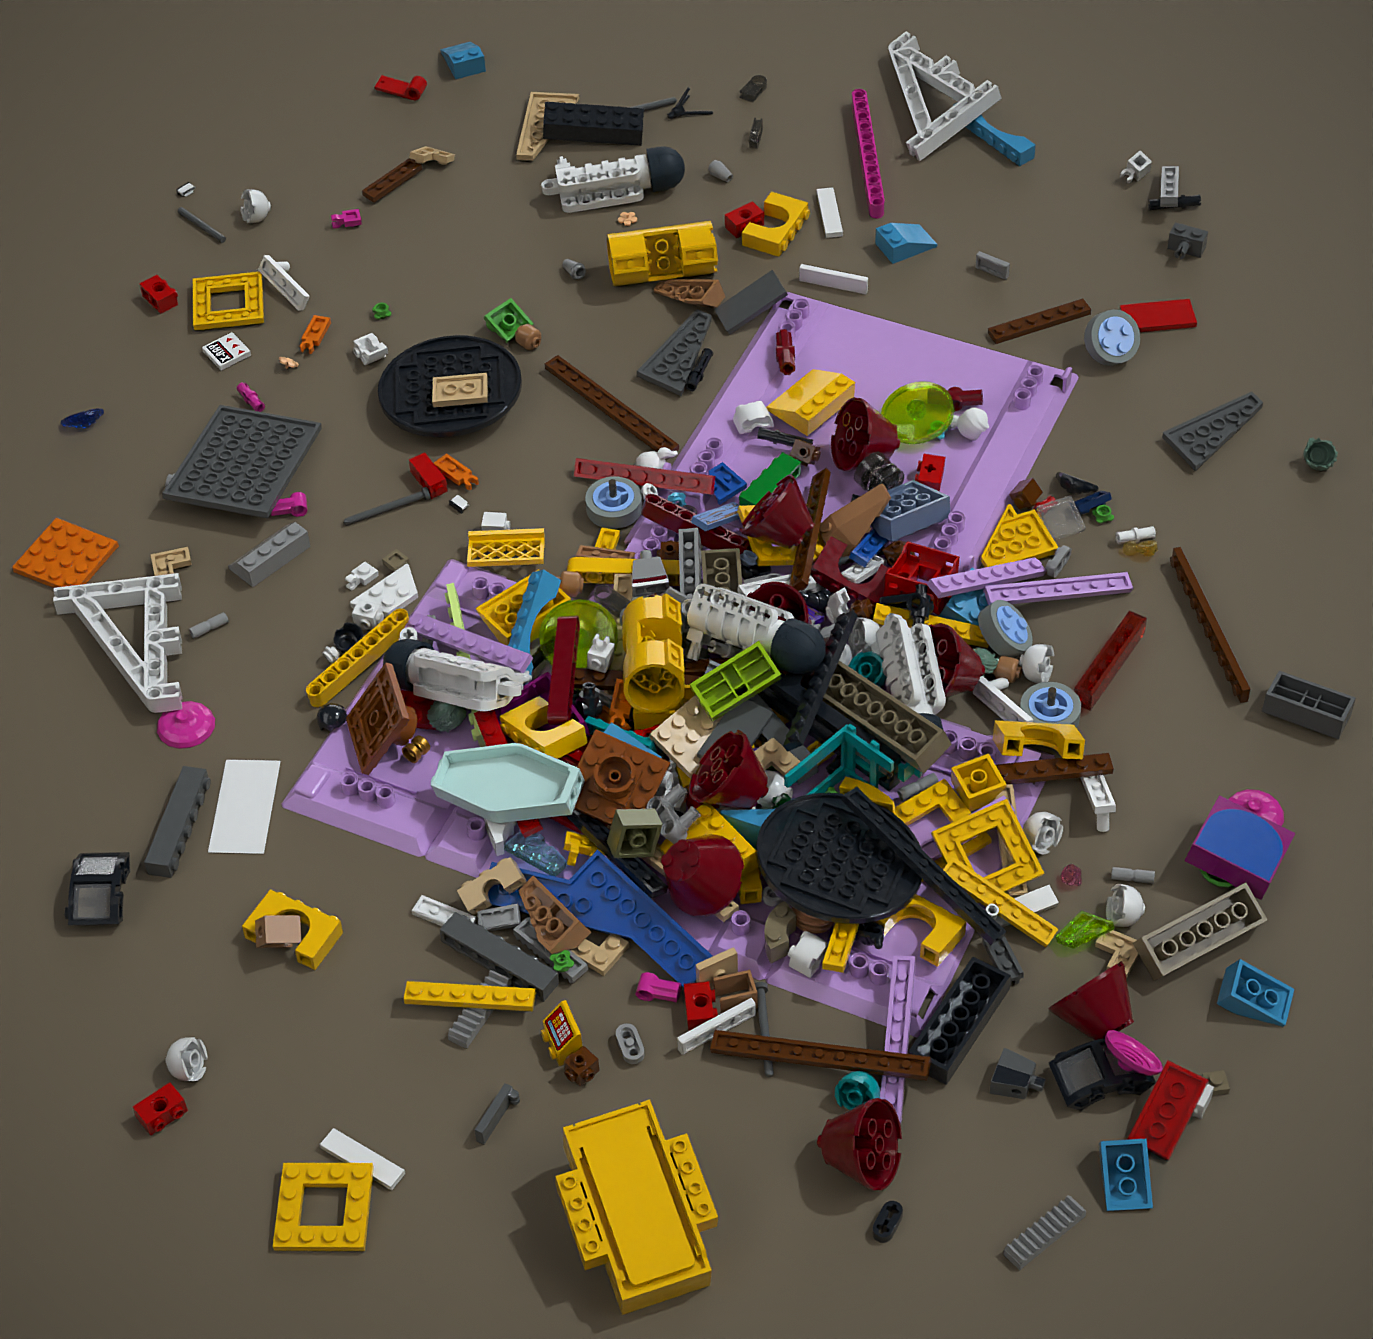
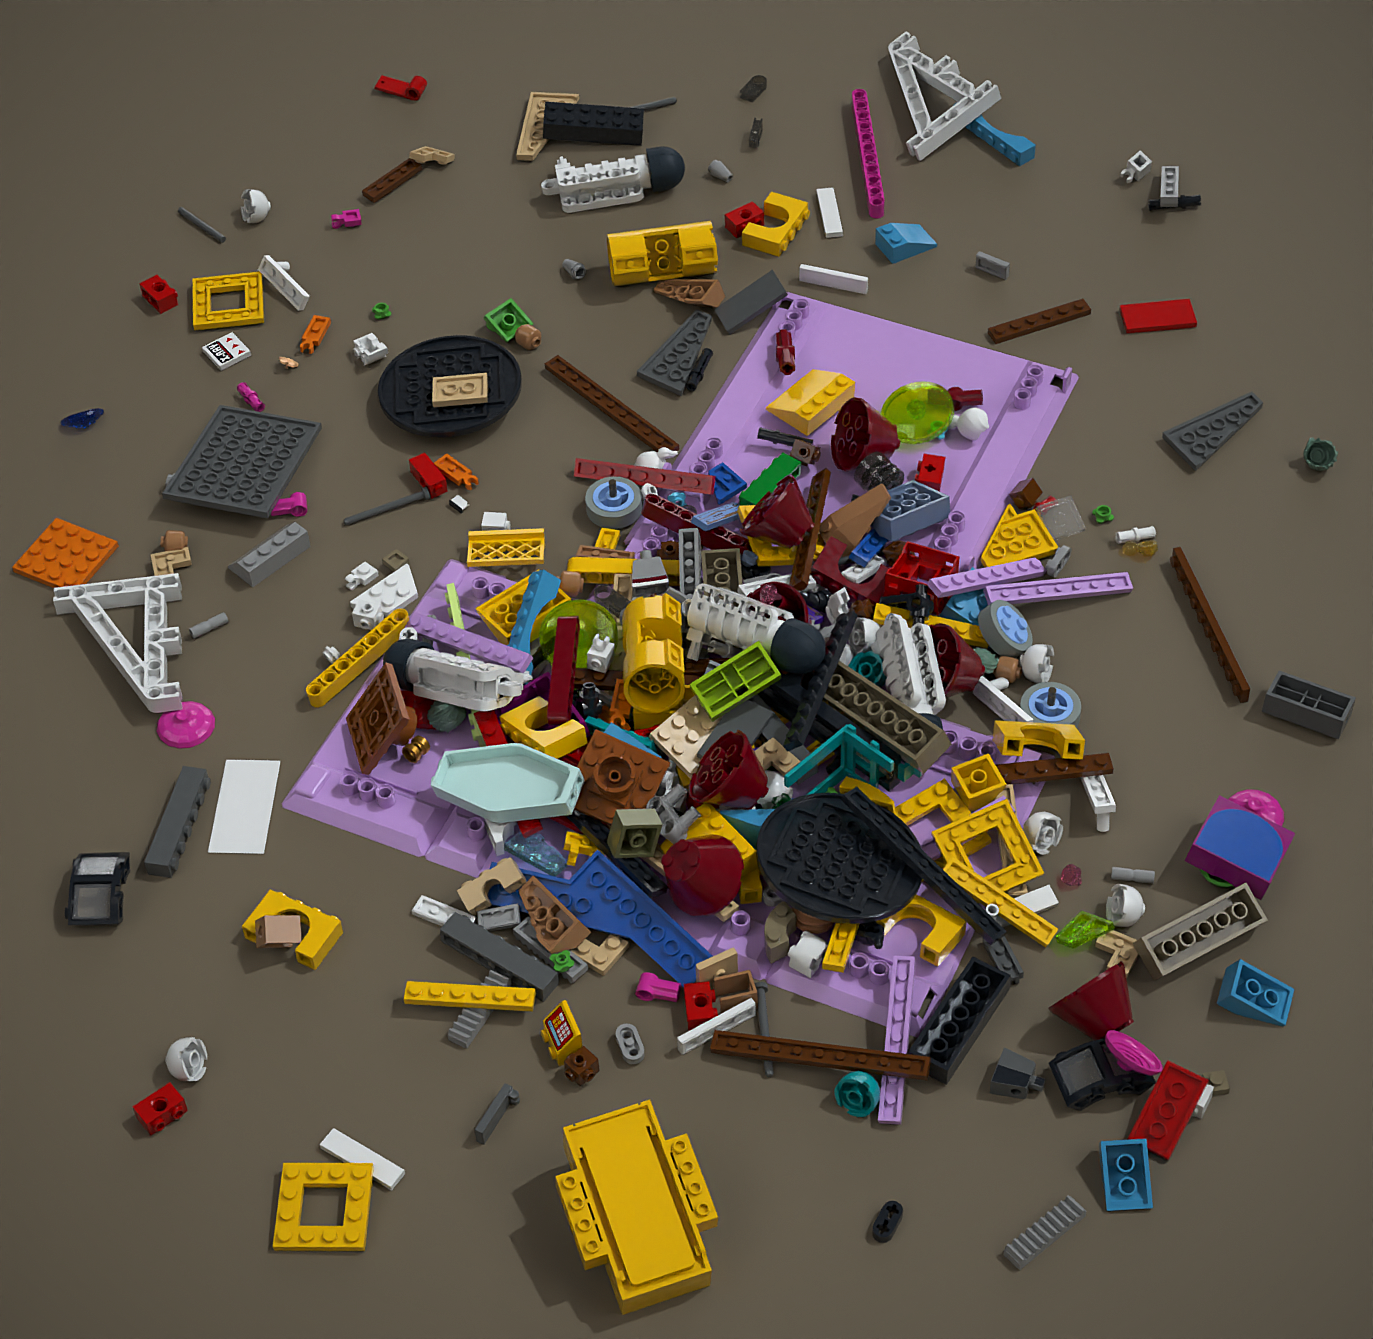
(174, 540): none -> medium nougat head
(186, 189): white piece -> none
(331, 716): black hair -> none
(347, 636): black hair -> none
(464, 59): dark azure slope -> none
(627, 218): light nougat plant -> none
(679, 110): black plant -> none
(752, 416): white cylinder -> none
(769, 594): none -> clear pink tile
(864, 1143): dark red cone -> none
(915, 787): light grey piece -> none
(1074, 484): black piece -> none
(1093, 500): dark blue plate -> none
(1110, 659): clear red brick -> none
(1112, 337): wheel -> none
(1187, 240): dark grey brick -> none

